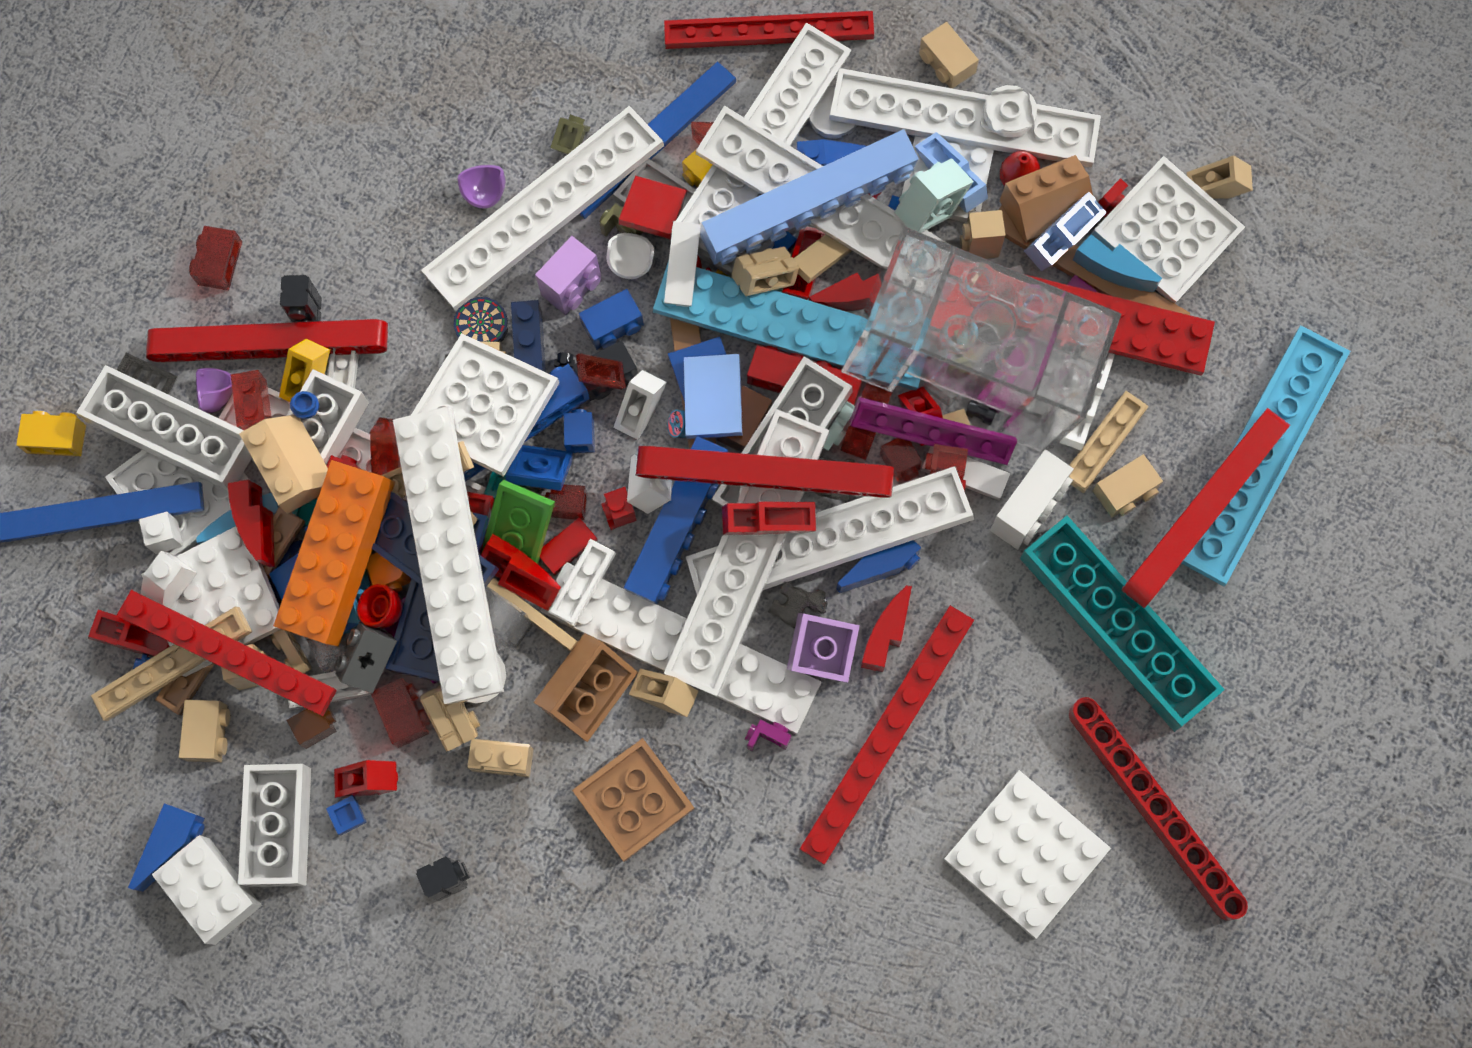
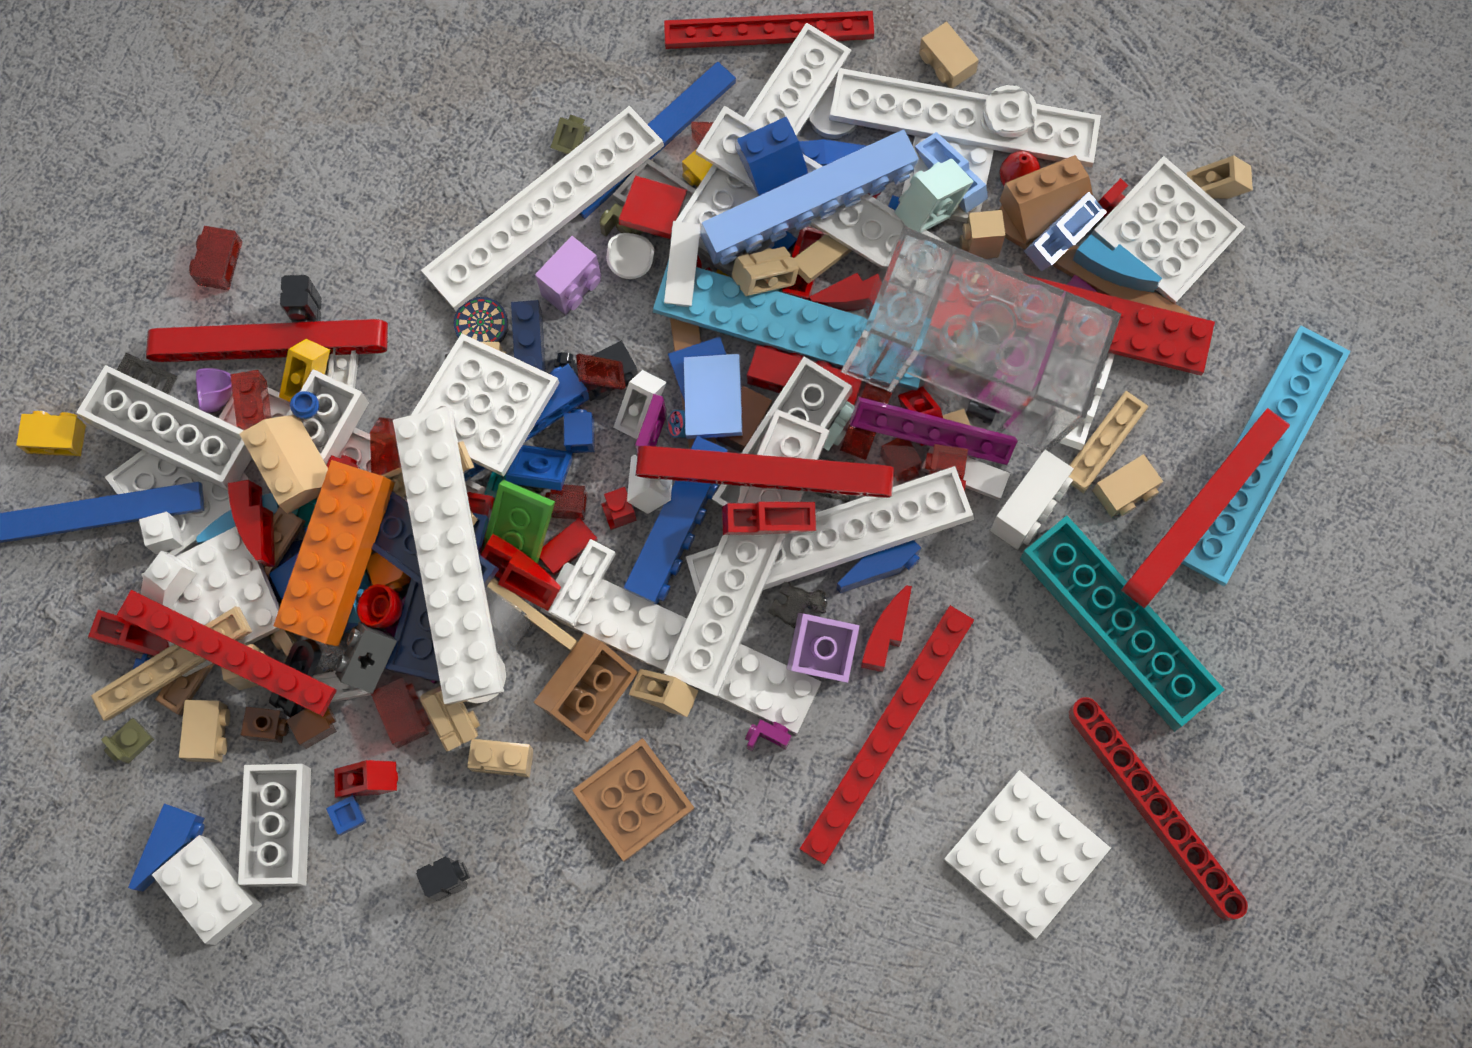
(127, 742): none -> olive bracket
(264, 725): none -> reddish brown brick
(305, 658): none -> black plate
(482, 185): medium lavender helmet -> none
(612, 319): blue brick -> none
(652, 423): none -> magenta tile
(771, 156): none -> blue slope

